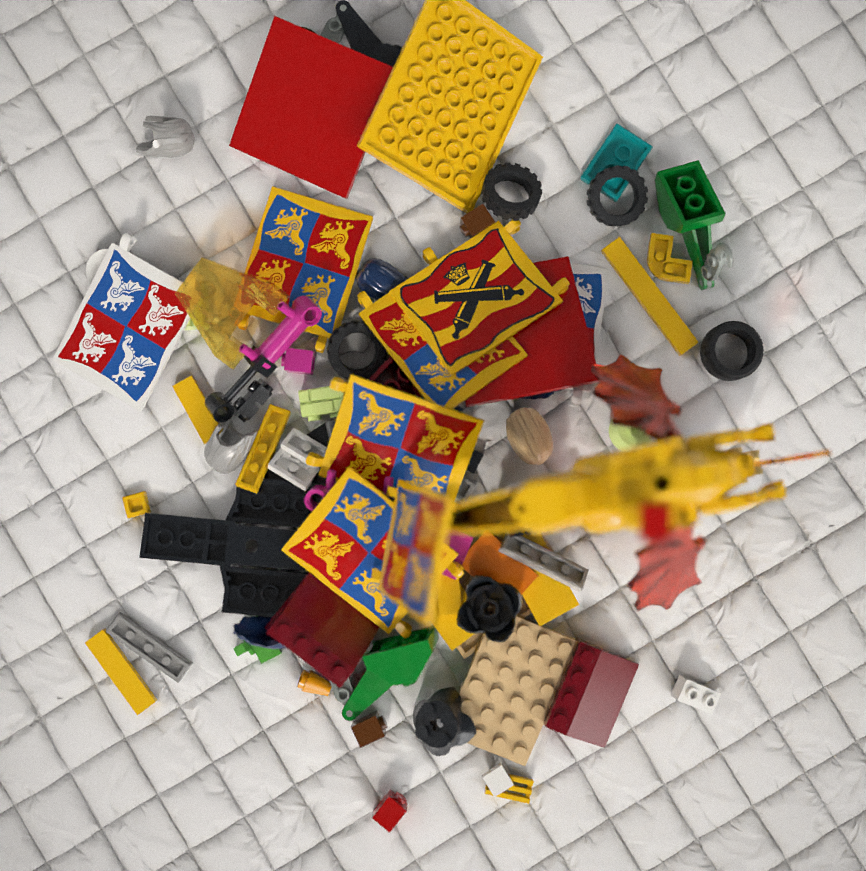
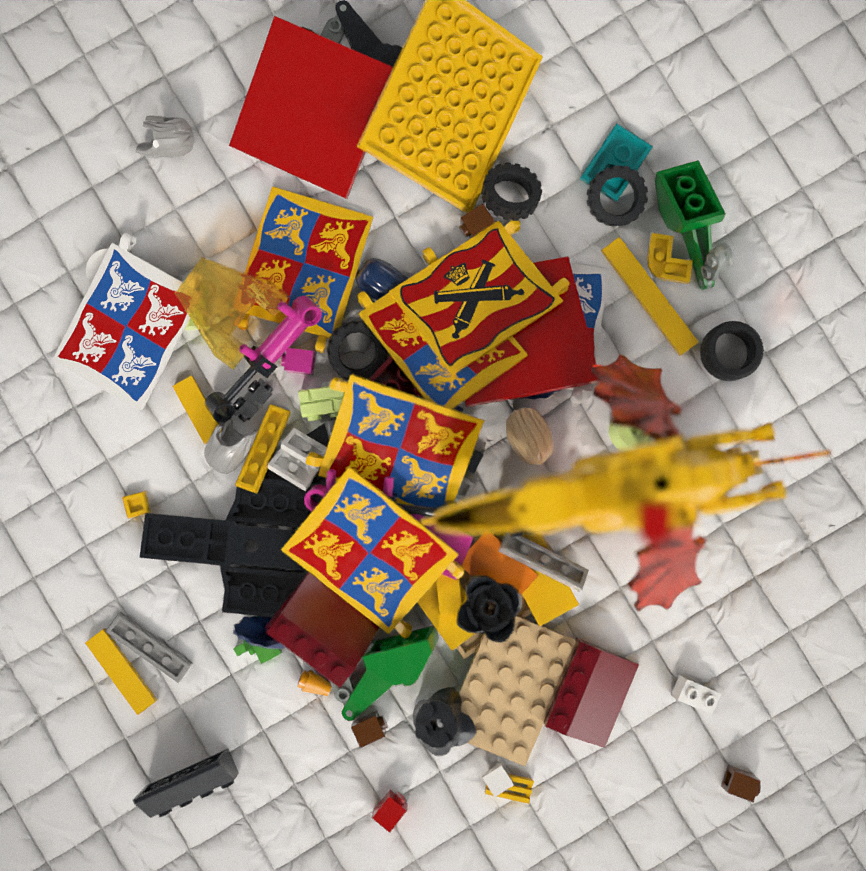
(186, 784): none -> black slope
(415, 548): flag -> none
(741, 783): none -> reddish brown brick

